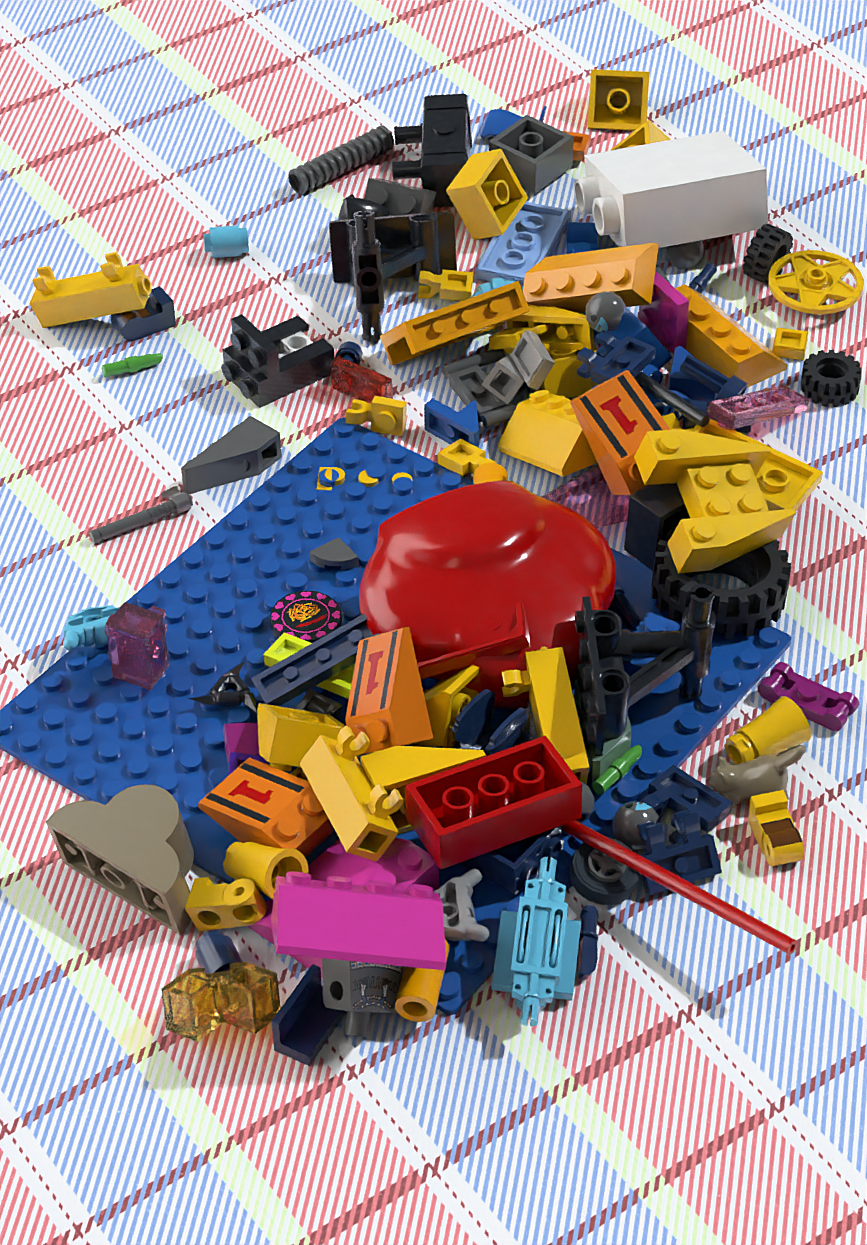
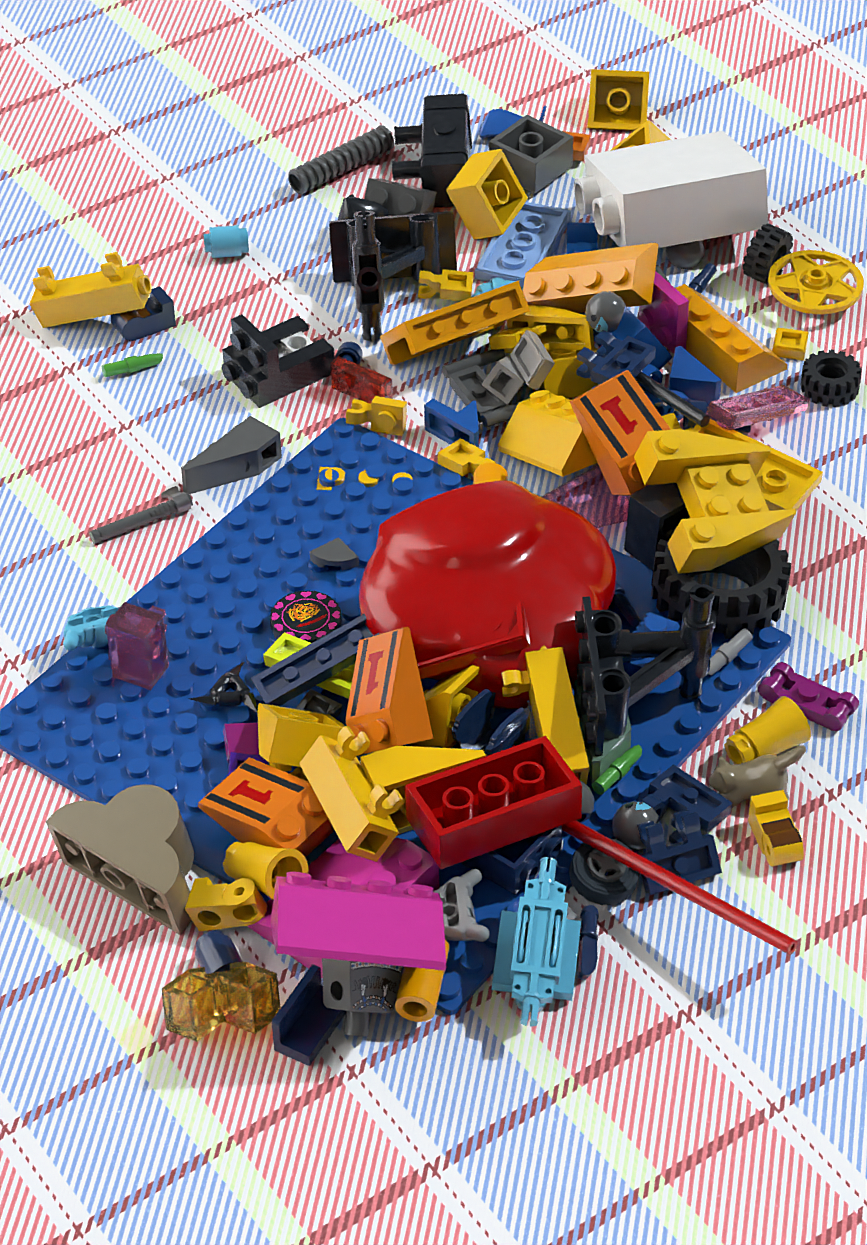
(712, 379): dark blue piece -> none
(729, 650): none -> light grey piece

